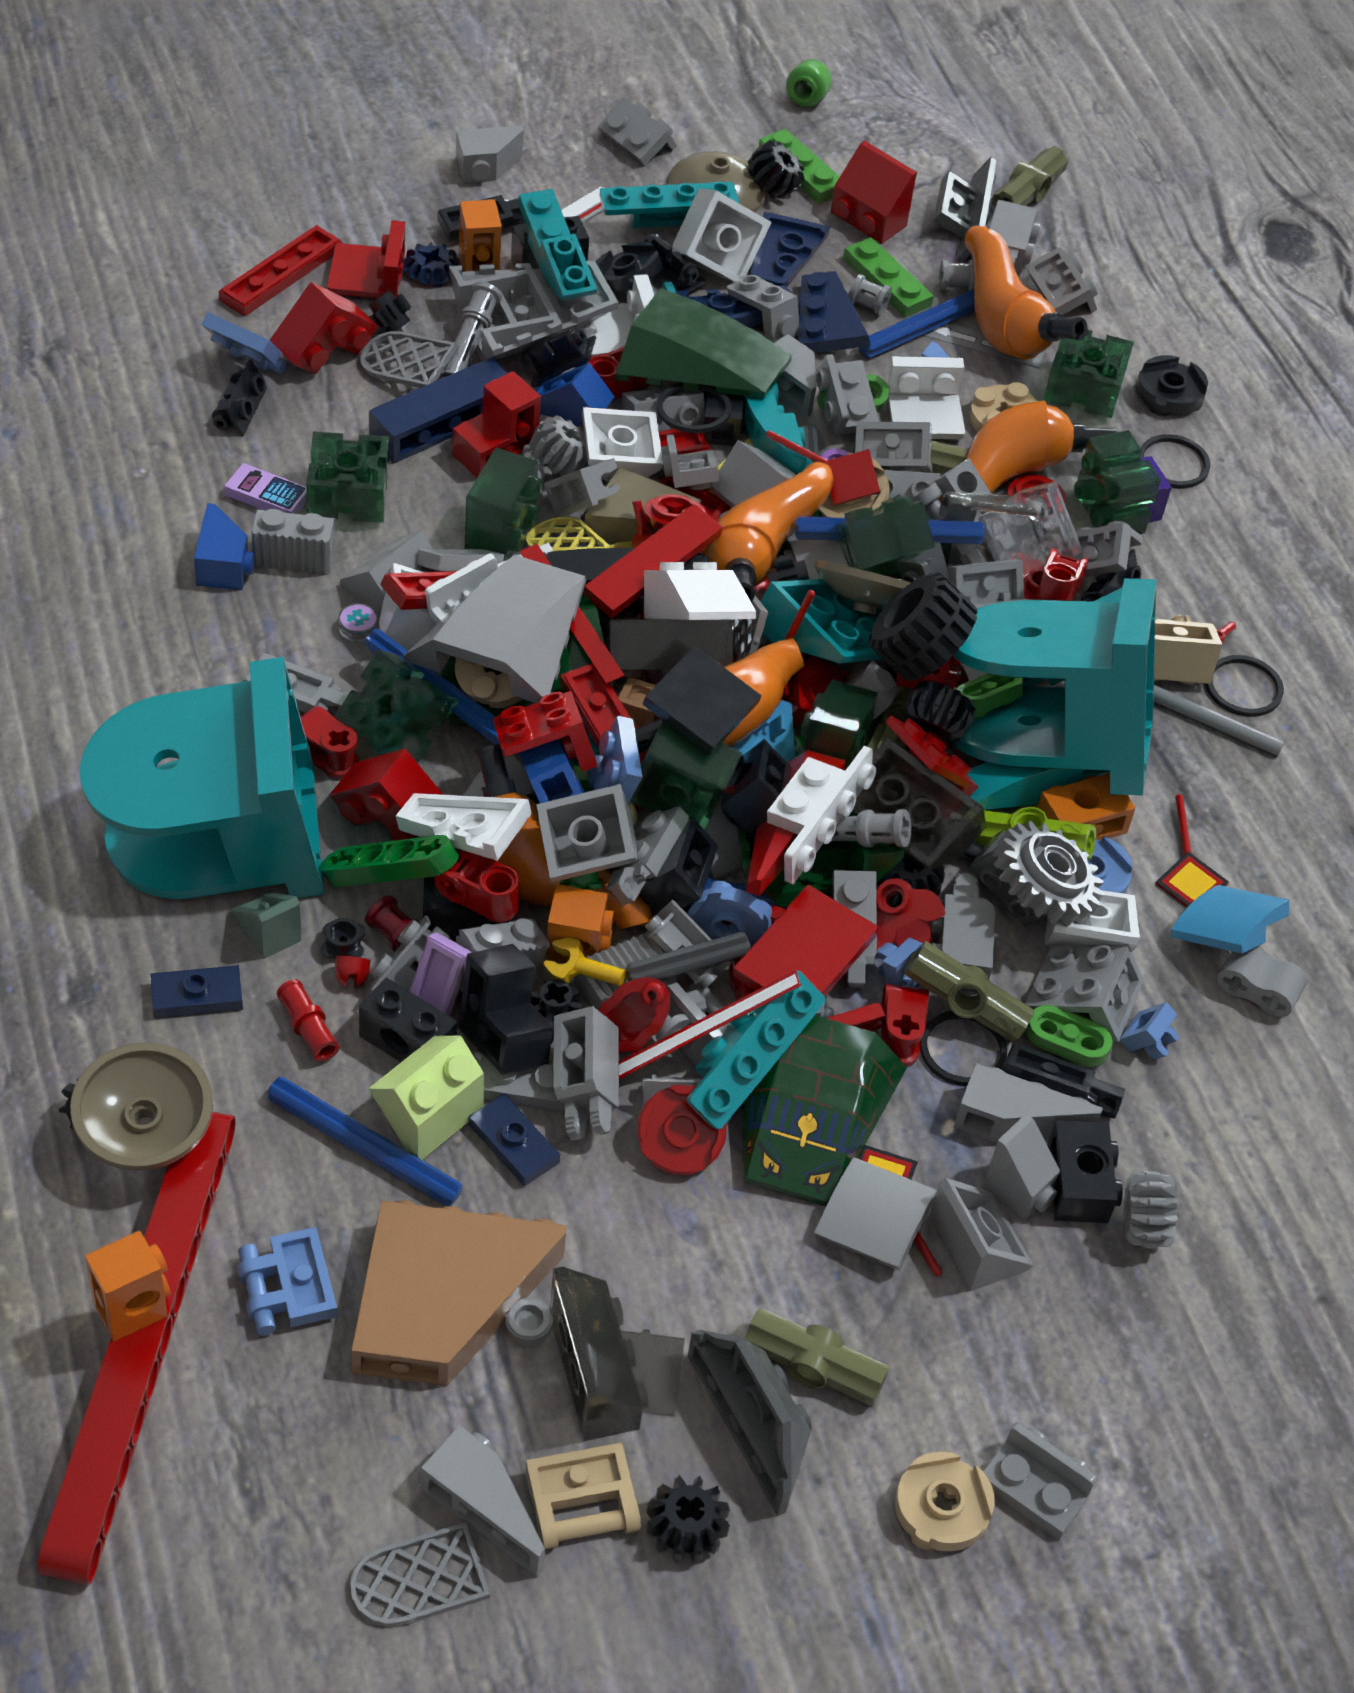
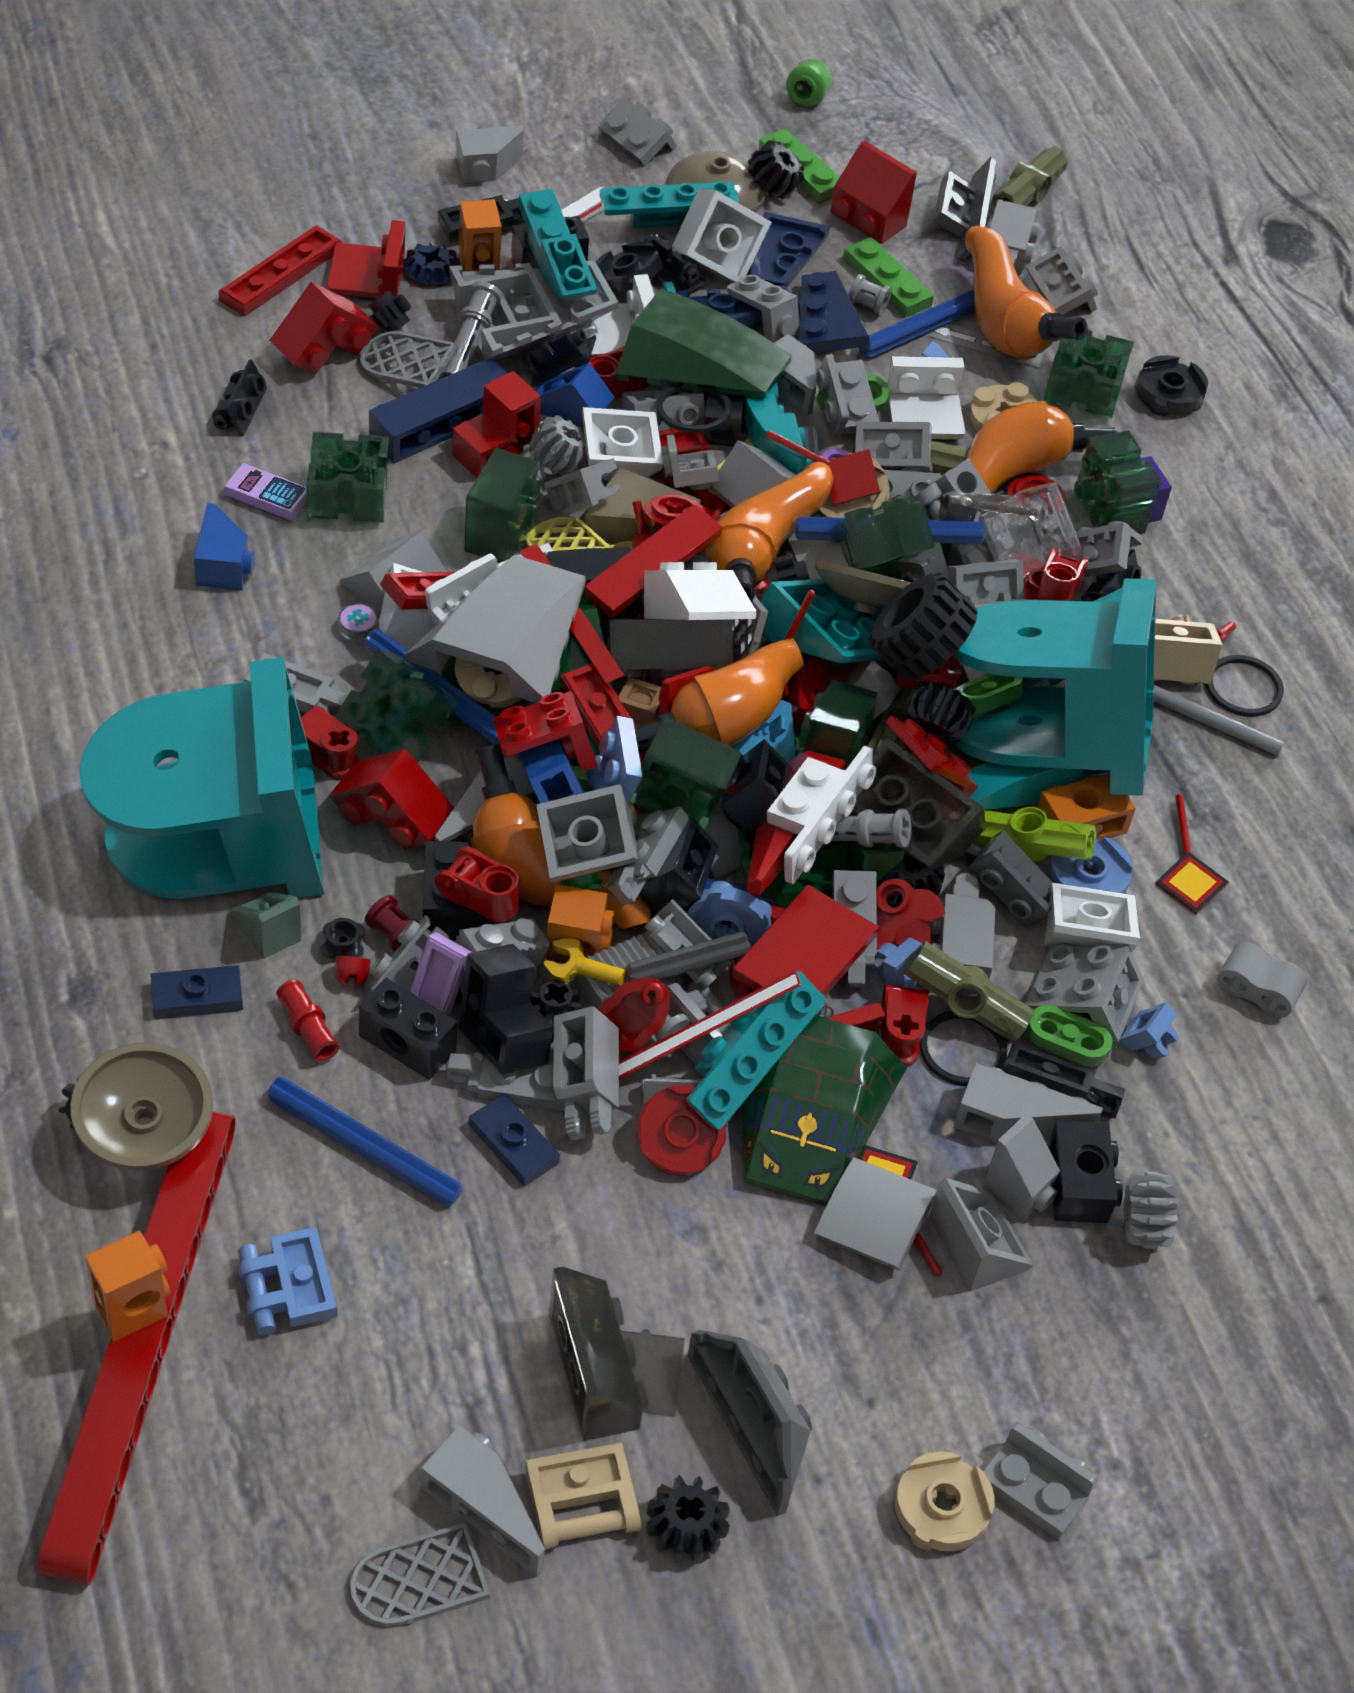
(244, 344): medium blue plate -> none
(293, 541): light grey brick -> none
(389, 861): green beam -> none
(431, 1093): yellowish green slope -> none
(444, 1286): medium nougat slope -> none
(452, 558): light grey tile -> none
(470, 822): white wing -> none
(529, 1322): light grey tile -> none
(702, 700): black tile -> none
(817, 1357): olive piece -> none
(956, 275): light grey bush -> none
(1048, 873): light grey gear -> none
(1187, 442): black piece -> none
(1229, 918): dark azure slope -> none

